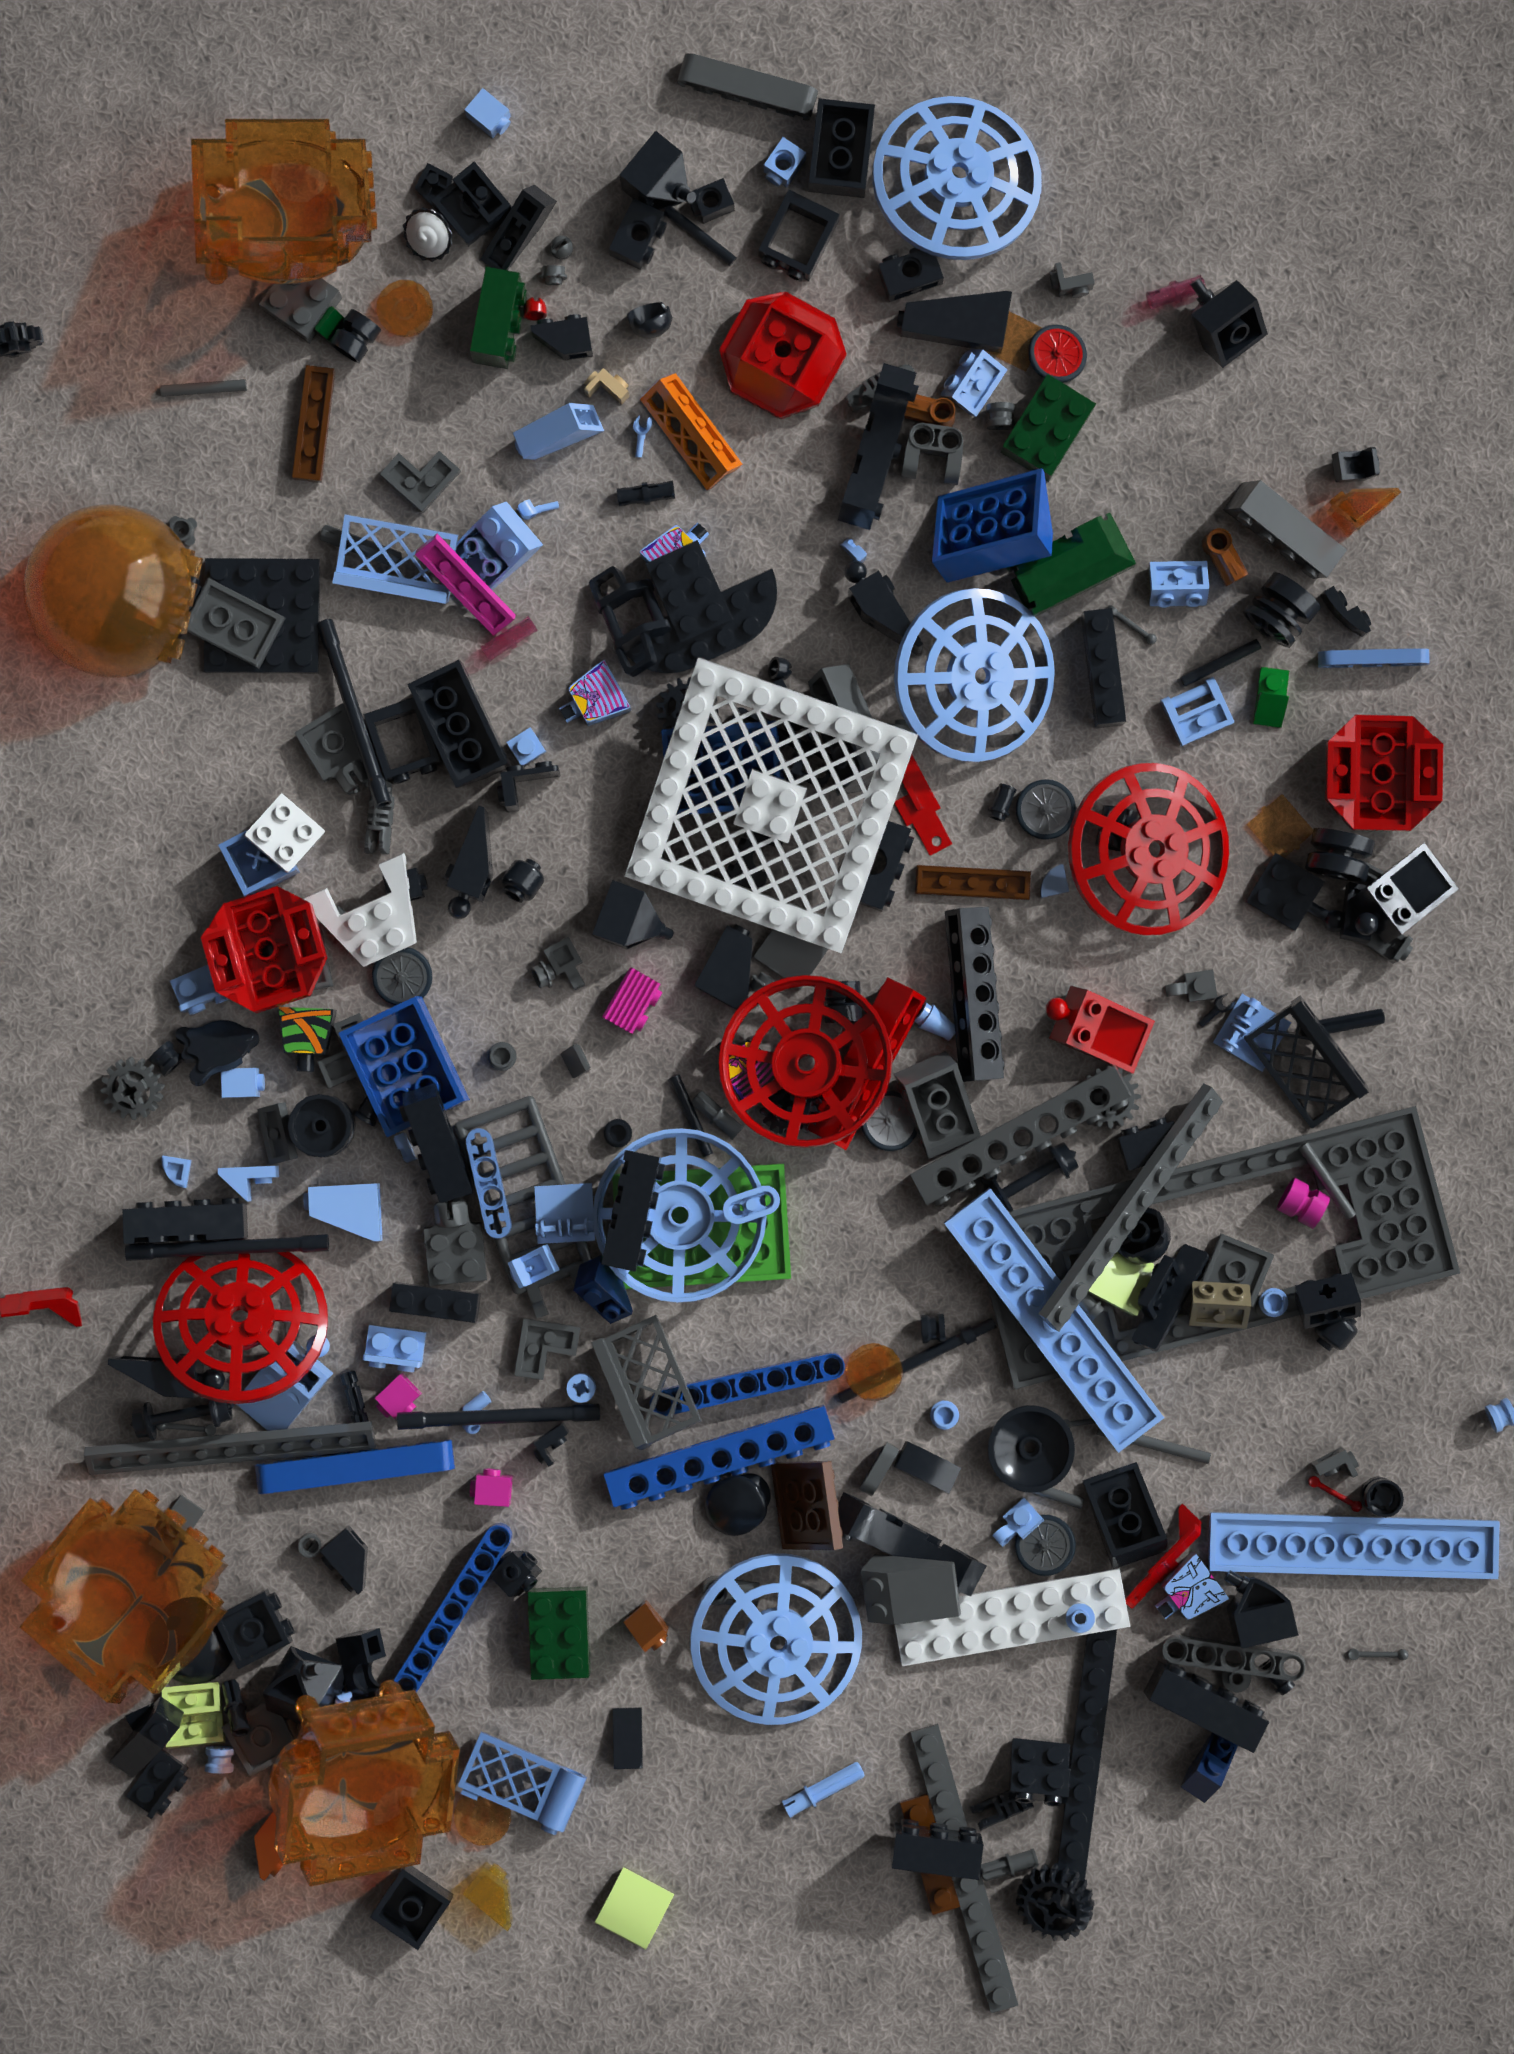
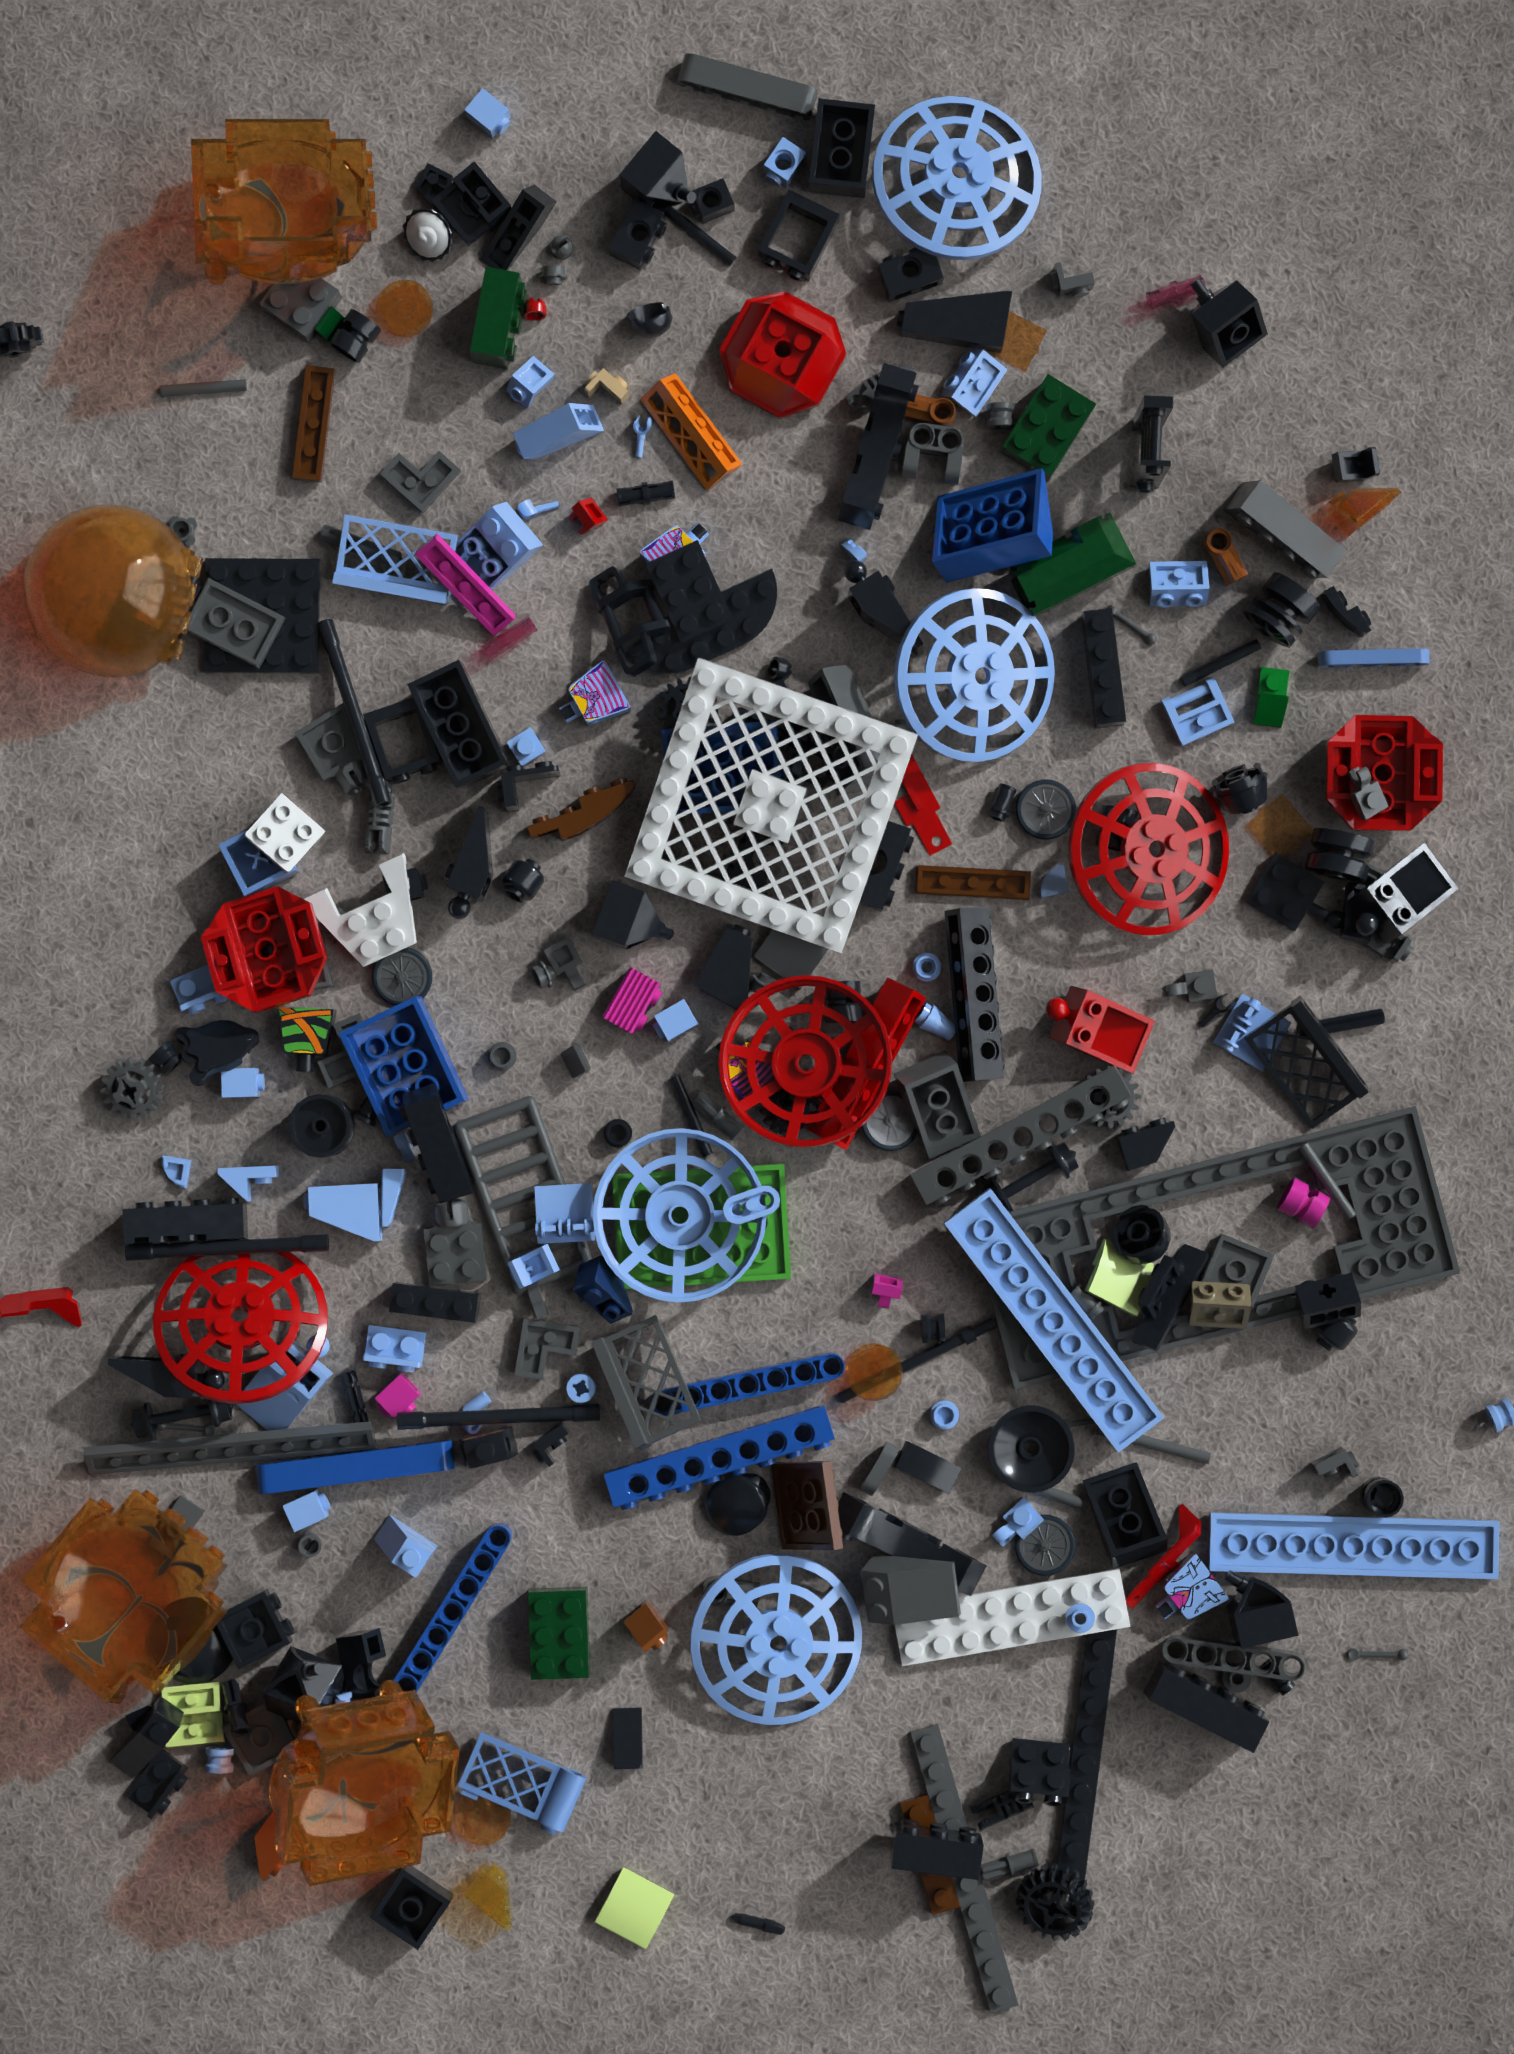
(274, 1126): dark grey plate -> none
(307, 1510): none -> light blue brick
(349, 1557): black slope -> none
(391, 1187): none -> light blue slope
(404, 1546): none -> light blue slope
(489, 1447): none -> black torso
(491, 1488): dark pink brick -> none
(492, 1182): medium blue beam -> none
(516, 1573): black brick -> none
(529, 381): none -> light blue bracket
(565, 338): black slope -> none
(589, 514): none -> red tile
(596, 808): none -> reddish brown slope
(632, 1210): black wedge -> none
(674, 1021): none -> light blue brick
(763, 1924): none -> black piece
(823, 1789): light blue axle -> none
(887, 1288): none -> dark pink tile
(933, 960): none -> light blue plate
(1057, 352): red wheel -> none
(1131, 1207): dark grey plate -> none
(1149, 422): none -> black fence
(1209, 1767): dark blue slope -> none
(1241, 789): none -> black cone
(1273, 1302): light blue plate -> none
(1314, 1481): red hinge -> none
(1368, 796): none -> dark grey plate

